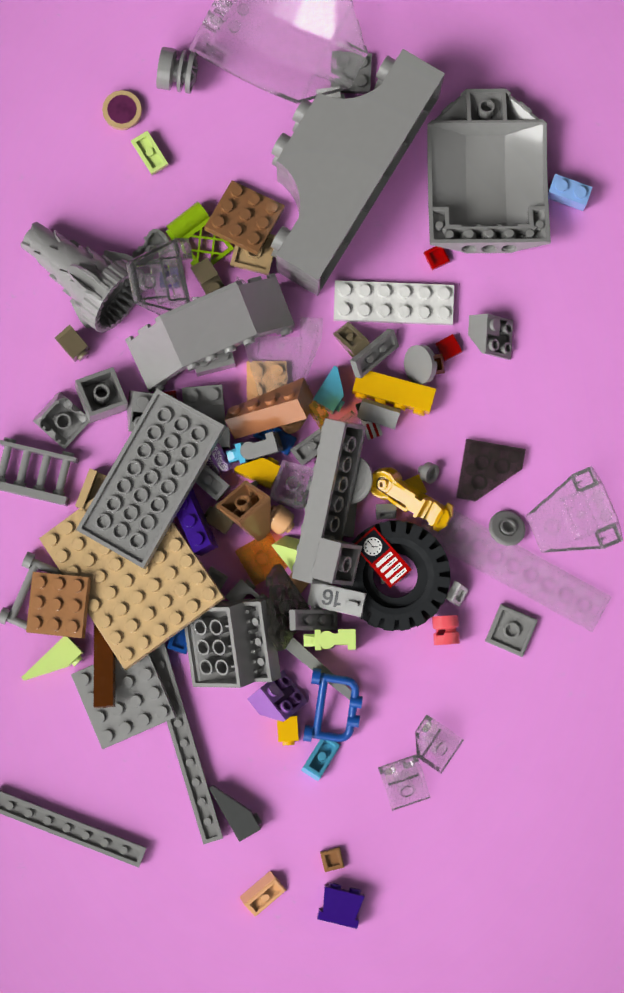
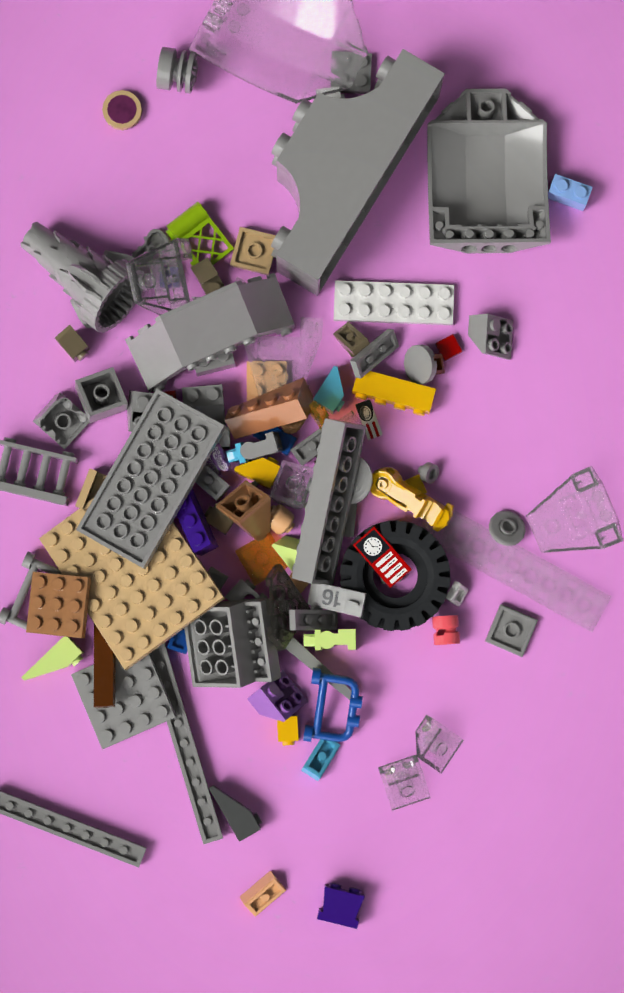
(149, 153): yellowish green plate -> none
(244, 217): medium nougat plate -> none
(332, 859): medium nougat tile -> none
(336, 561): light grey brick -> none
(378, 413): light grey tile -> none
(386, 511): light grey tile -> none
(436, 257): red tile -> none
(486, 467): clear smoke plate -> none

